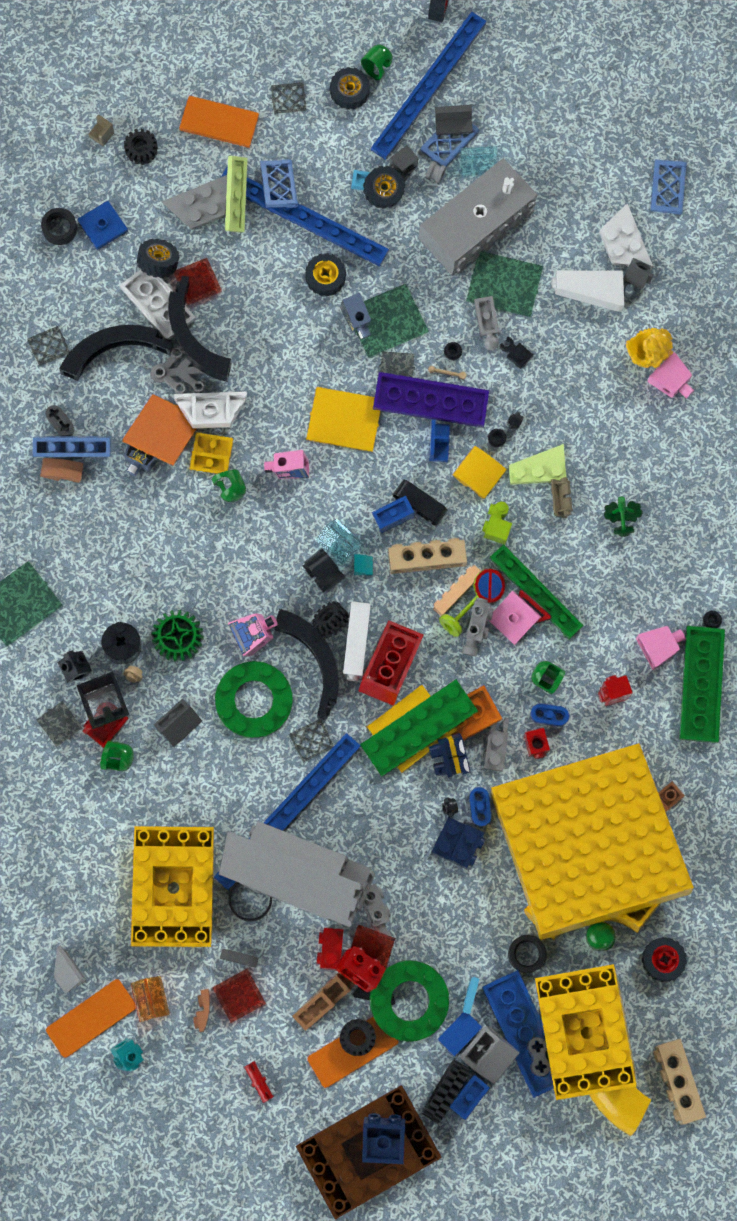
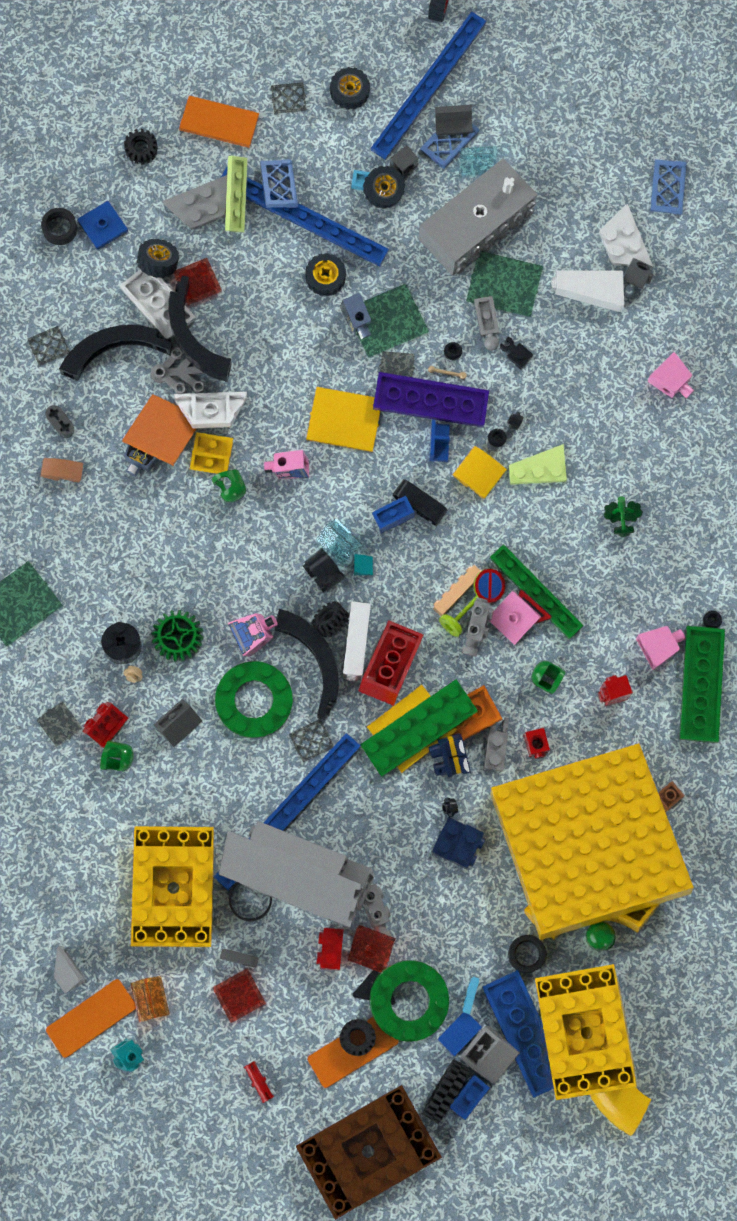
(71, 446): medium blue brick -> none
(74, 666): black brick -> none
(102, 130): dark tan panel -> none
(102, 700): window -> none
(202, 1017): nougat slope -> none
(323, 1001): medium nougat slope -> none
(361, 968): red brick -> none
(380, 57): green helmet -> none
(383, 1139): dark blue plate -> none
(419, 563): tan brick -> none
(435, 172): light grey wheel -> none
(480, 807): blue plate -> none
(496, 528): lime brick -> none
(540, 1056): dark grey axle -> none
(549, 713): blue plate -> none
(561, 505): dark tan hinge -> none
(650, 347): yellow hair -> none
(664, 971): black wheel -> none
(694, 1110): tan brick -> none

